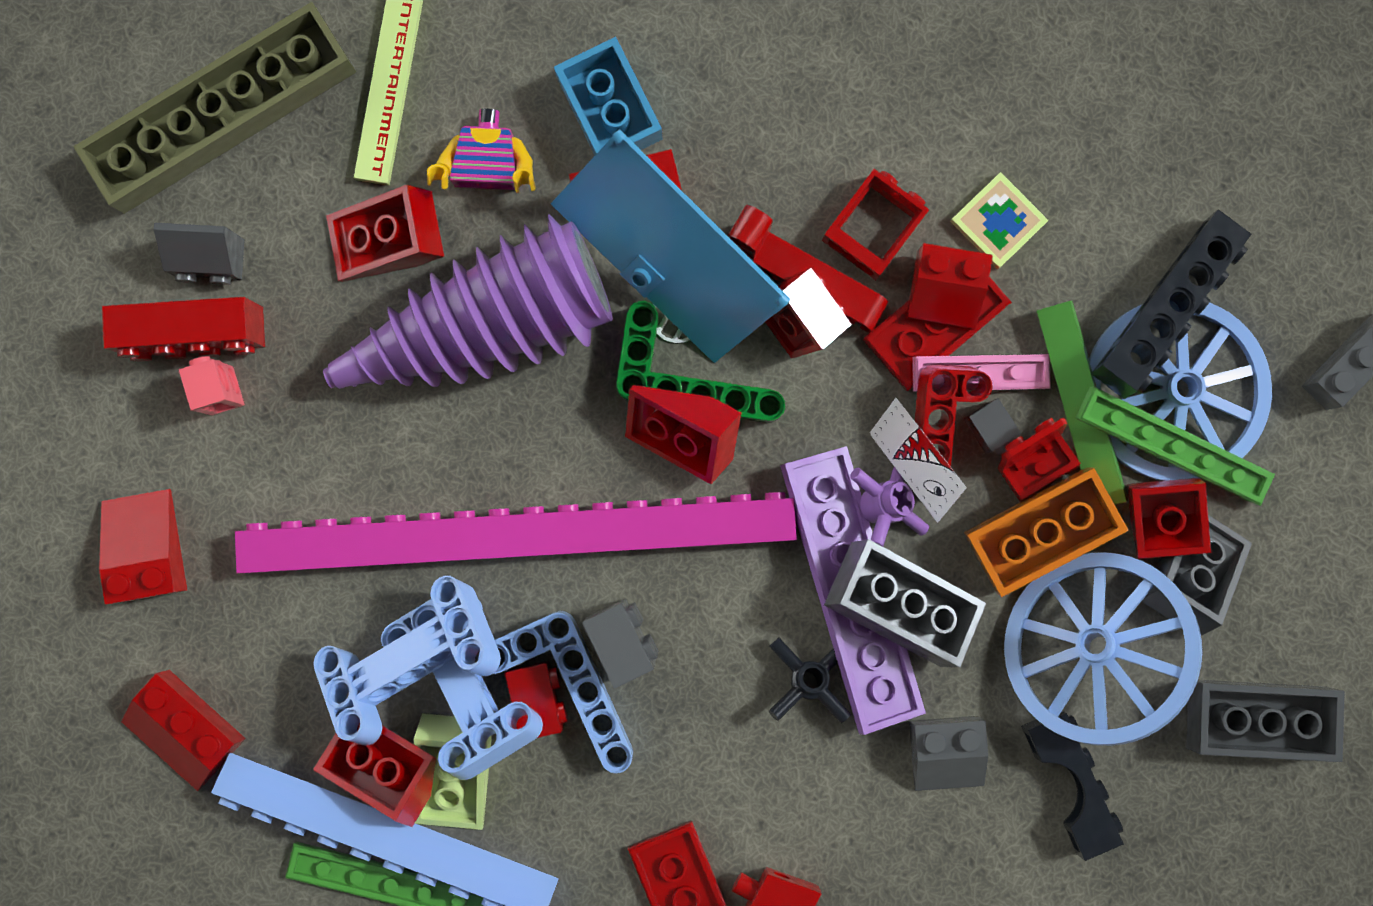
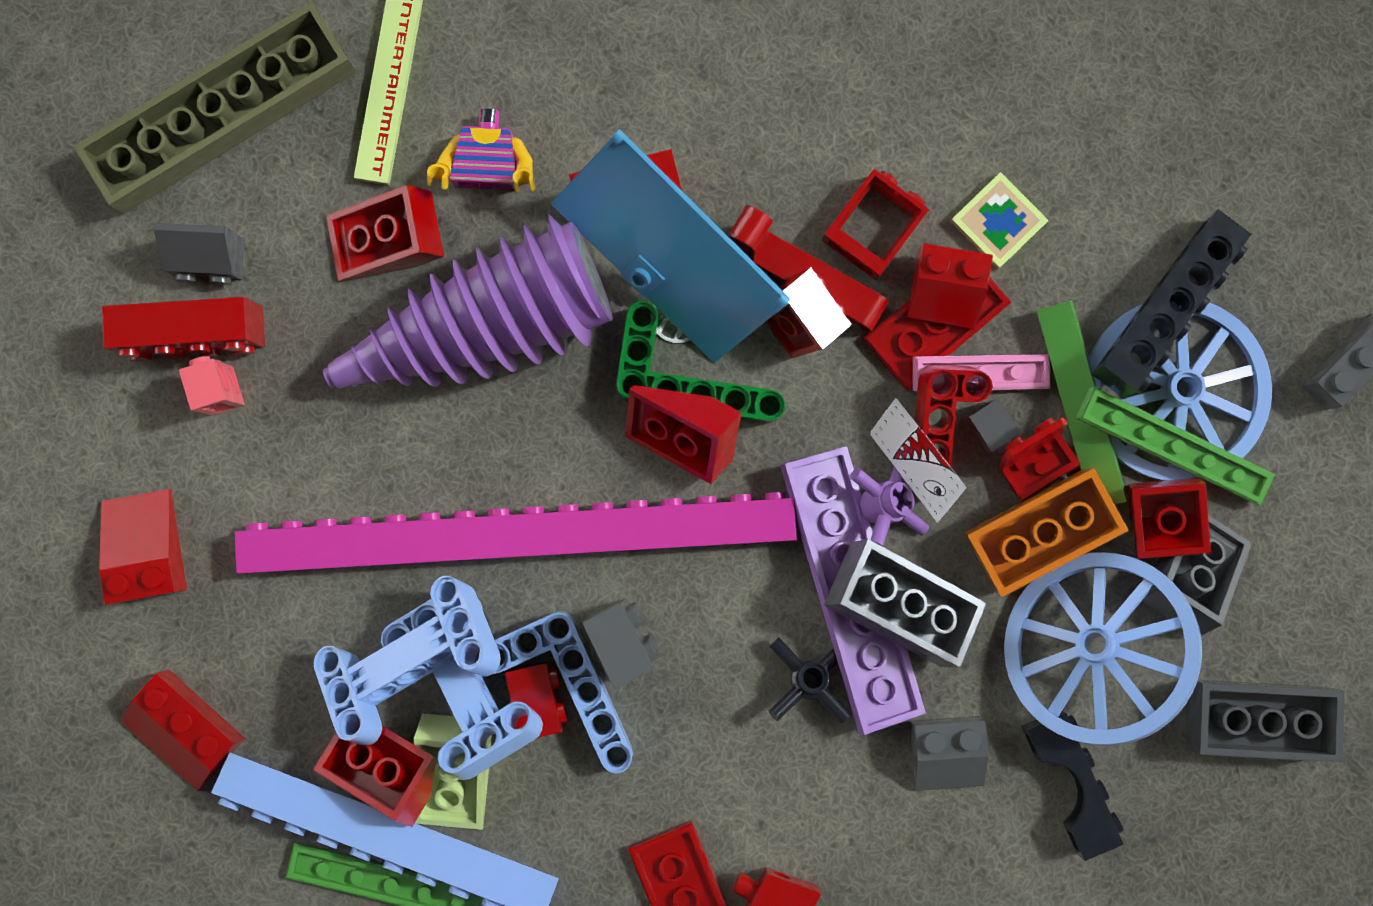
(607, 97): dark azure brick -> none

